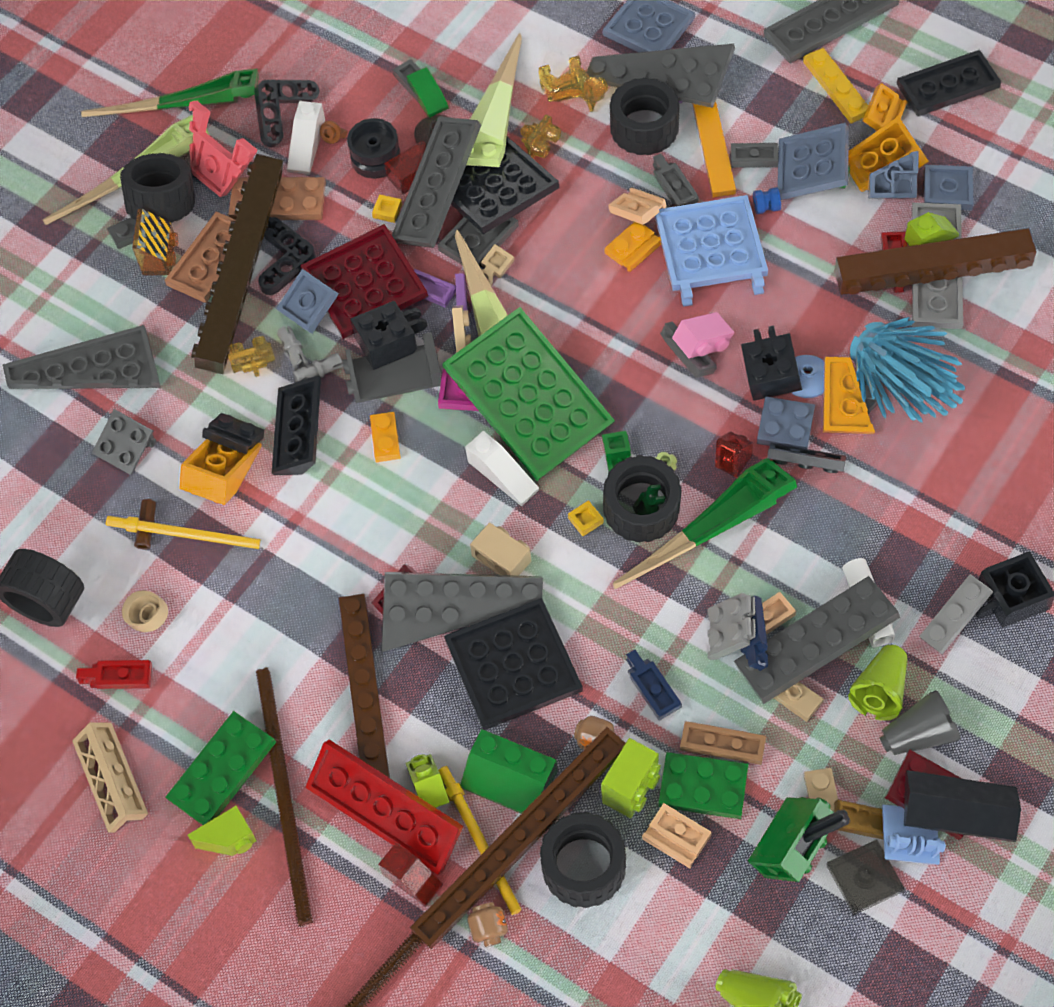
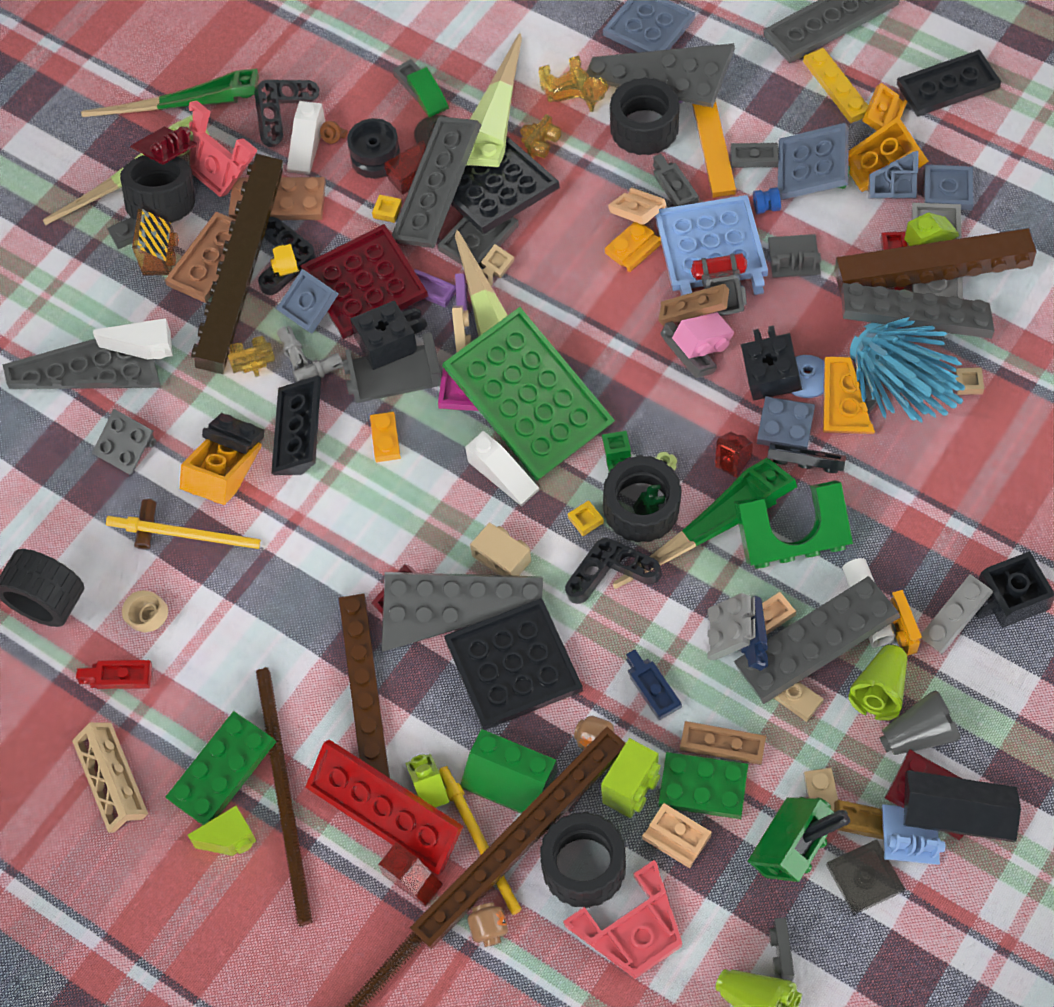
(140, 339): none -> white slope
(165, 144): none -> dark red hinge
(284, 260): none -> yellow plate
(610, 560): none -> black beam
(640, 936): none -> coral wing
(694, 304): none -> medium nougat plate
(724, 271): none -> dark grey piece
(780, 938): none -> dark grey plate
(794, 256): none -> dark grey hinge
(829, 530): none -> green arch
(907, 629): none -> light orange plate
(927, 309): none -> dark grey plate
(971, 379): none -> tan plate

